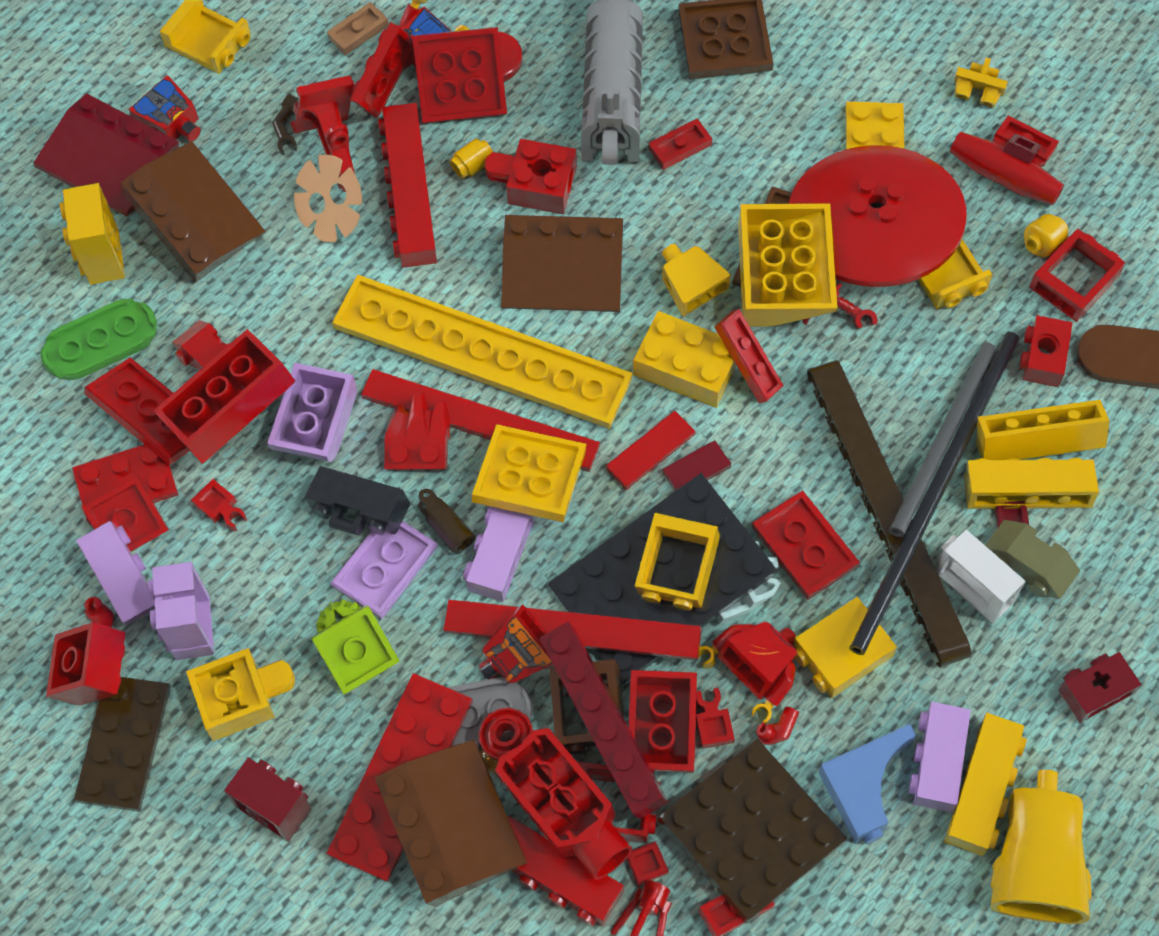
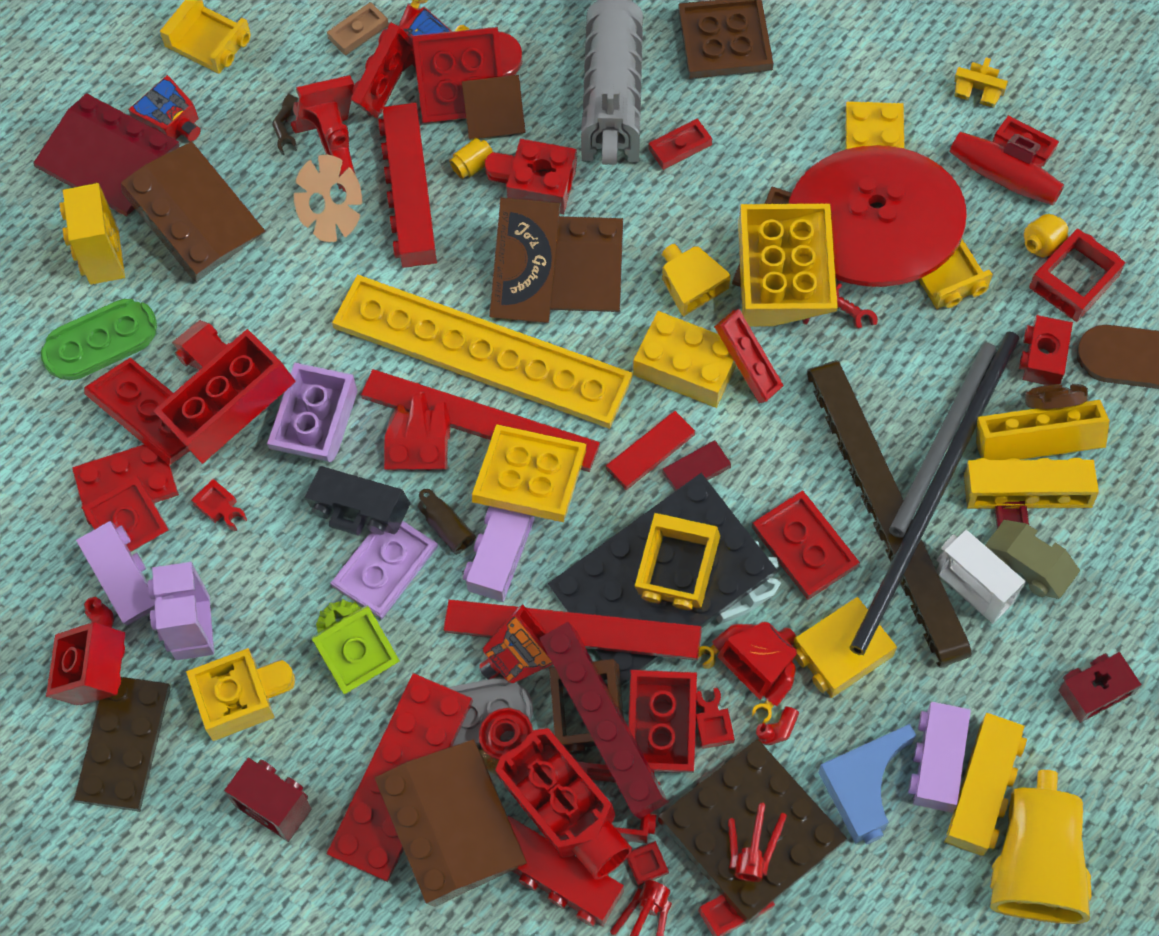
(493, 106): none -> reddish brown tile
(524, 260): none -> reddish brown tile
(750, 864): none -> red plant
(1056, 396): none -> reddish brown tile

